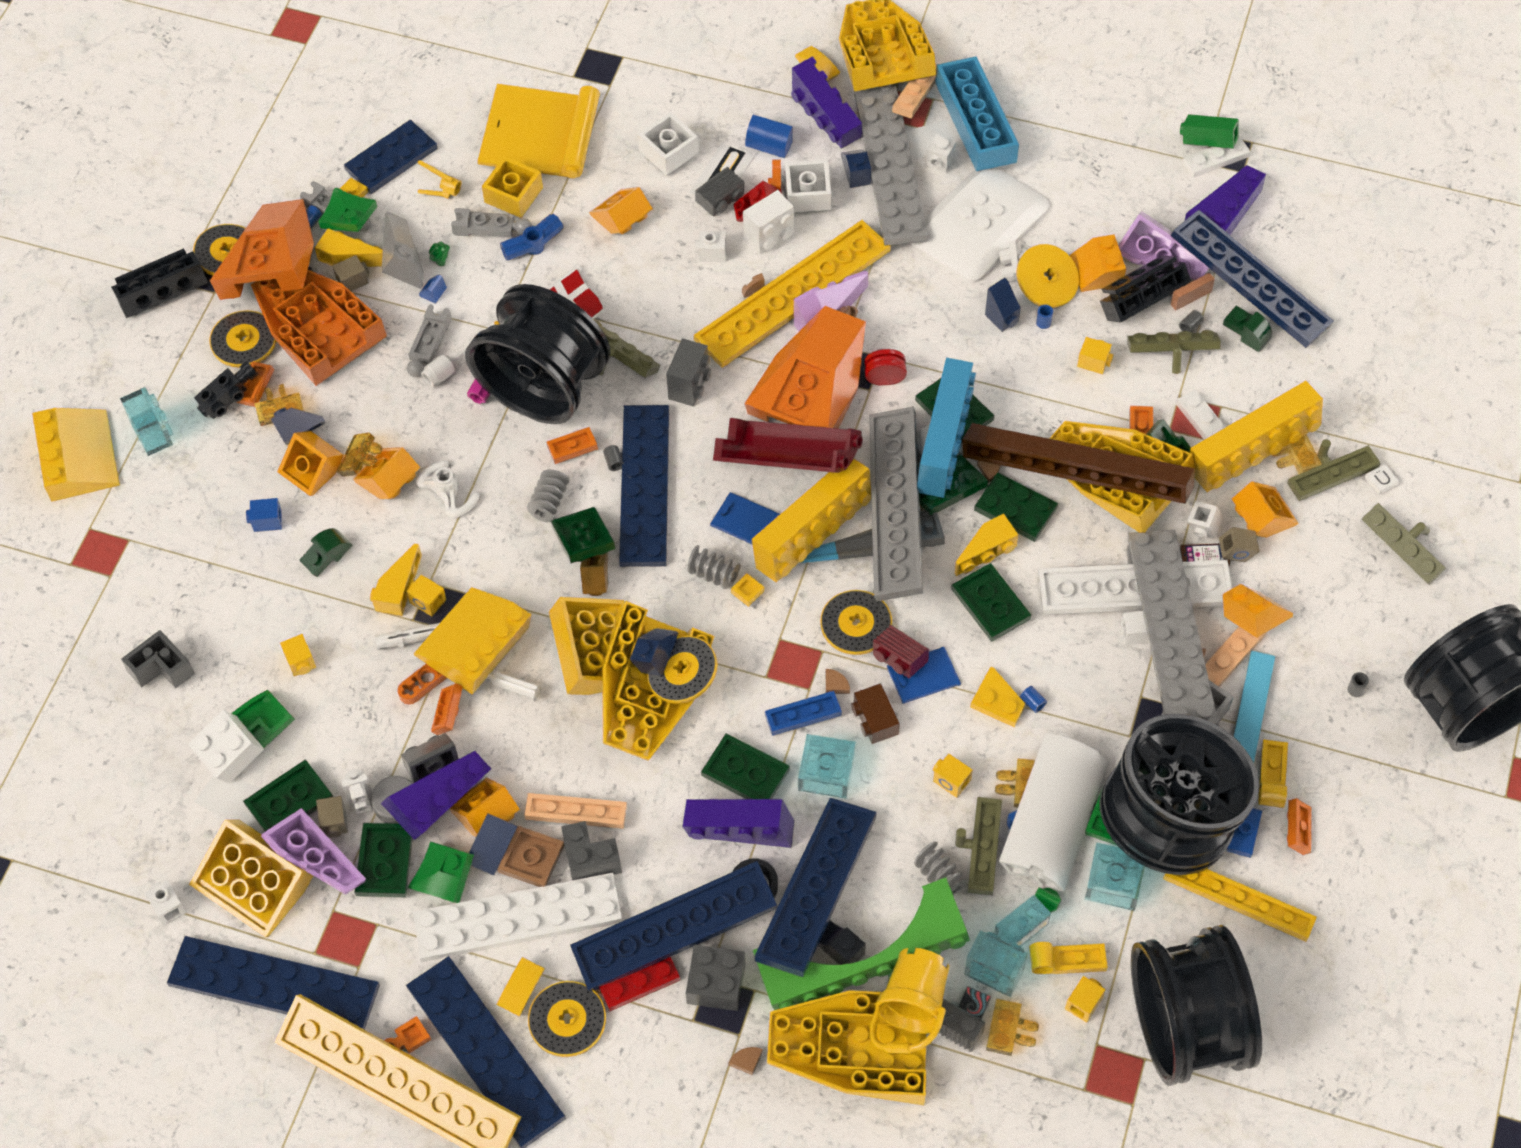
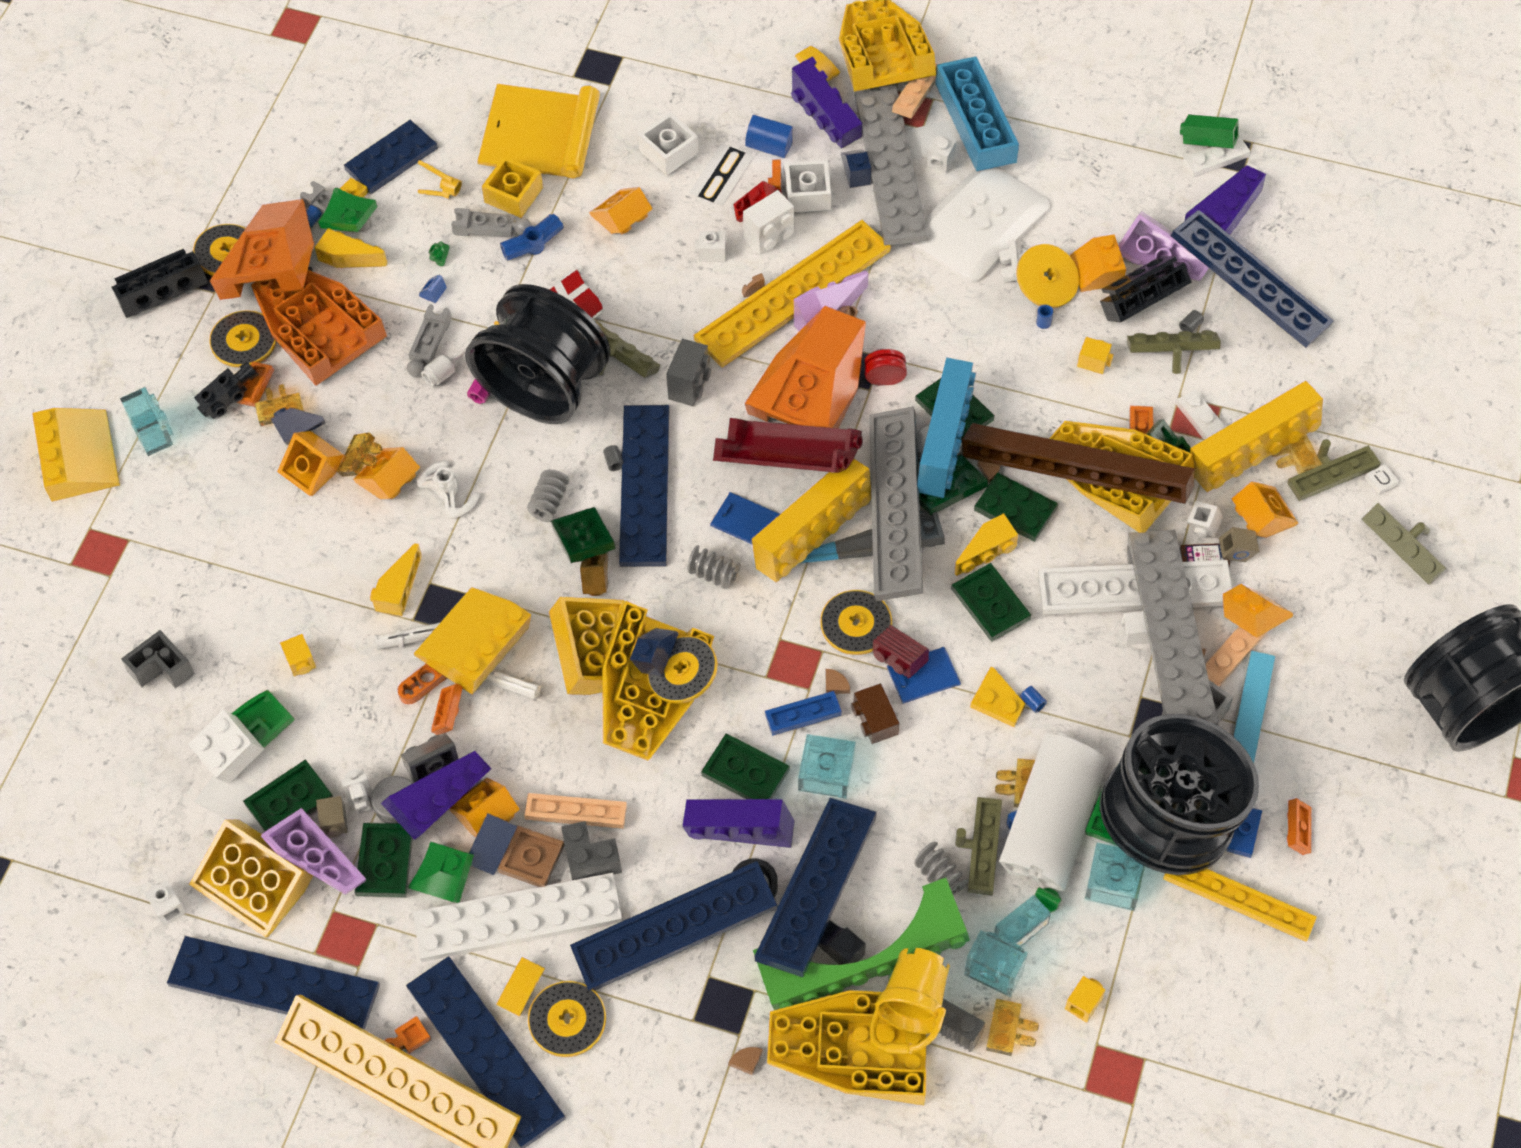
(265, 515): blue brick -> none
(326, 547): dark green brick -> none
(351, 273): dark tan brick -> none
(399, 252): light grey wedge -> none
(426, 595): yellow brick -> none
(572, 445): orange plate -> none
(639, 984): red plate -> none
(715, 977): dark grey brick -> none
(720, 191): dark grey brick -> none
(747, 589): yellow plate -> none
(952, 775): yellow brick -> none
(974, 1002): tile -> none
(1002, 305): dark blue slope -> none
(1067, 958): yellow plate -> none
(1192, 291): nougat tile -> none
(1196, 1005): black wheel -> none
(1253, 329): dark green brick -> none
(1273, 774): yellow plate -> none
(1358, 684): dark grey hinge -> none

